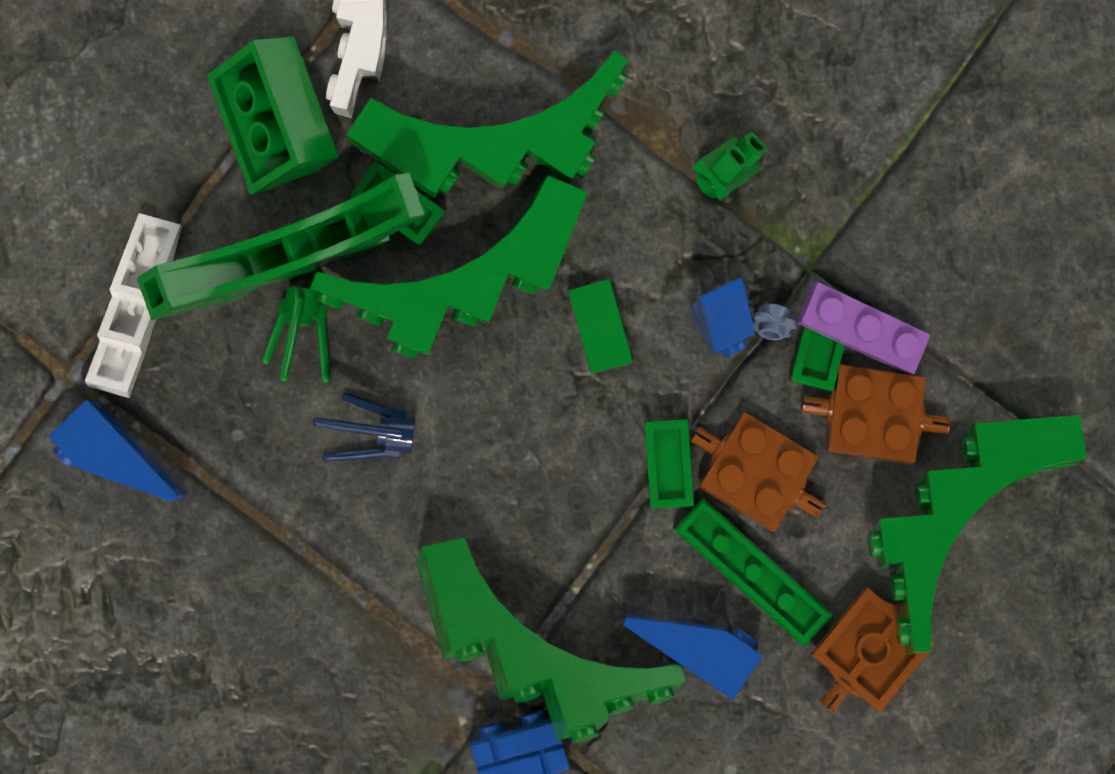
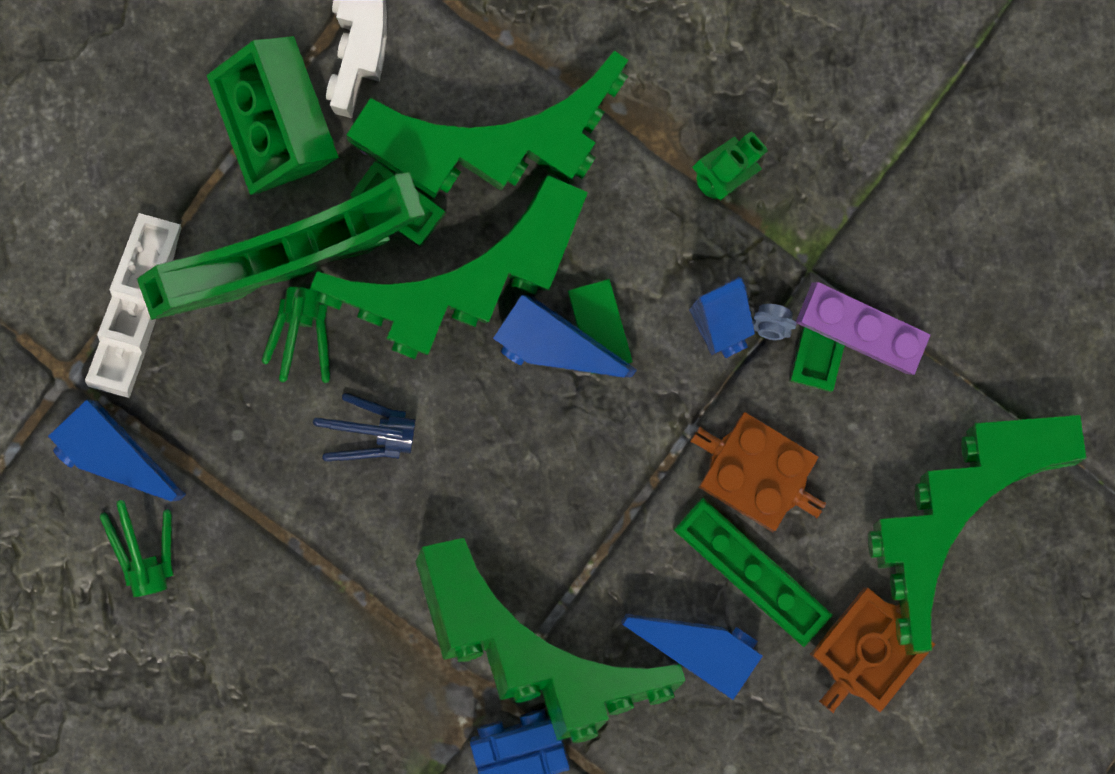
(141, 573): none -> green plant
(547, 339): none -> blue slope
(668, 464): green tile -> none
(875, 414): dark orange plate -> none

